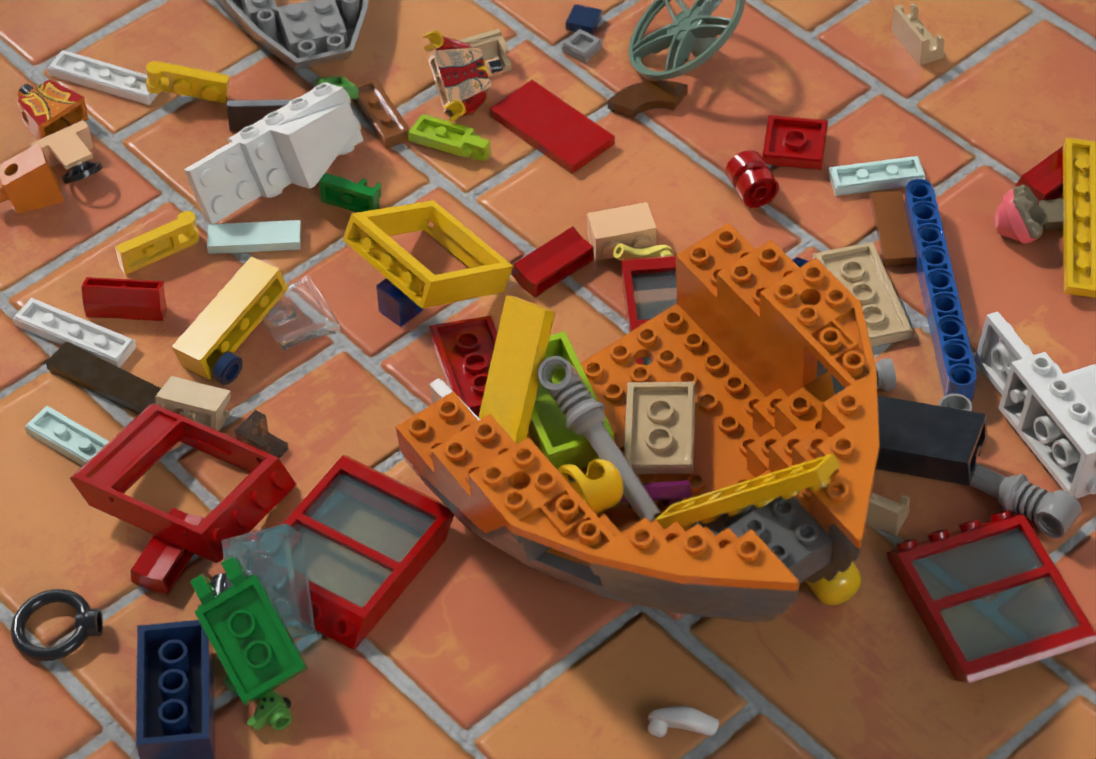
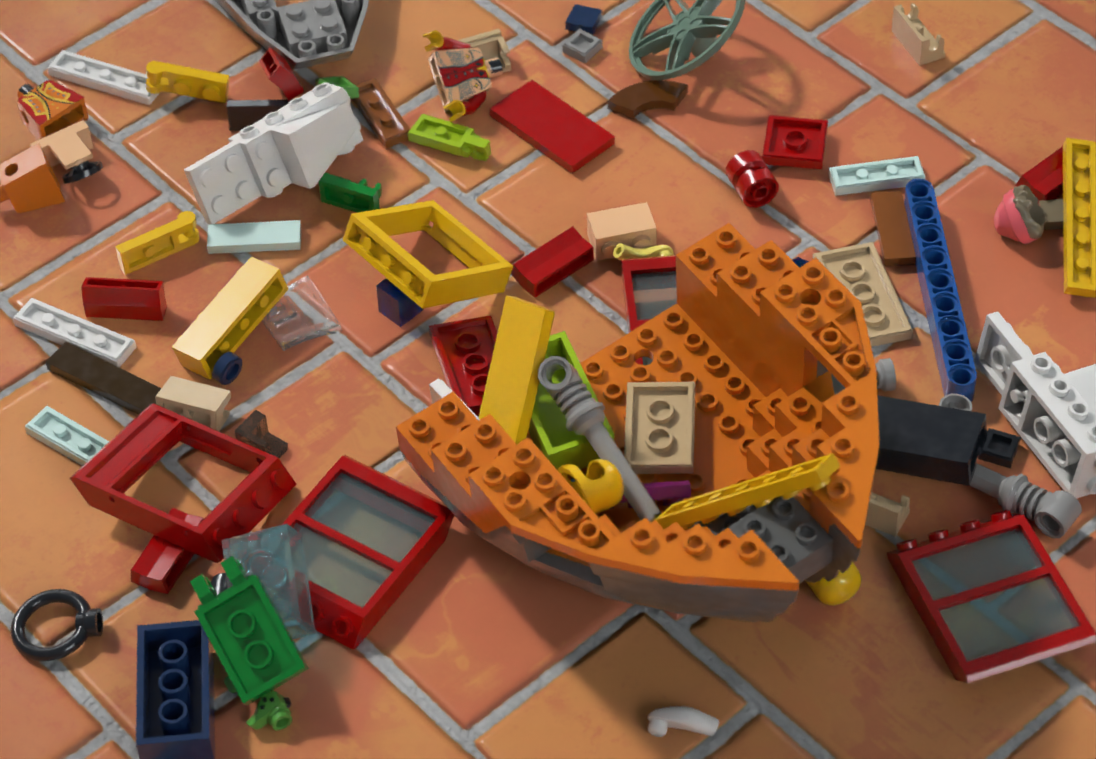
(281, 74): none -> red piece
(1000, 448): none -> black tile

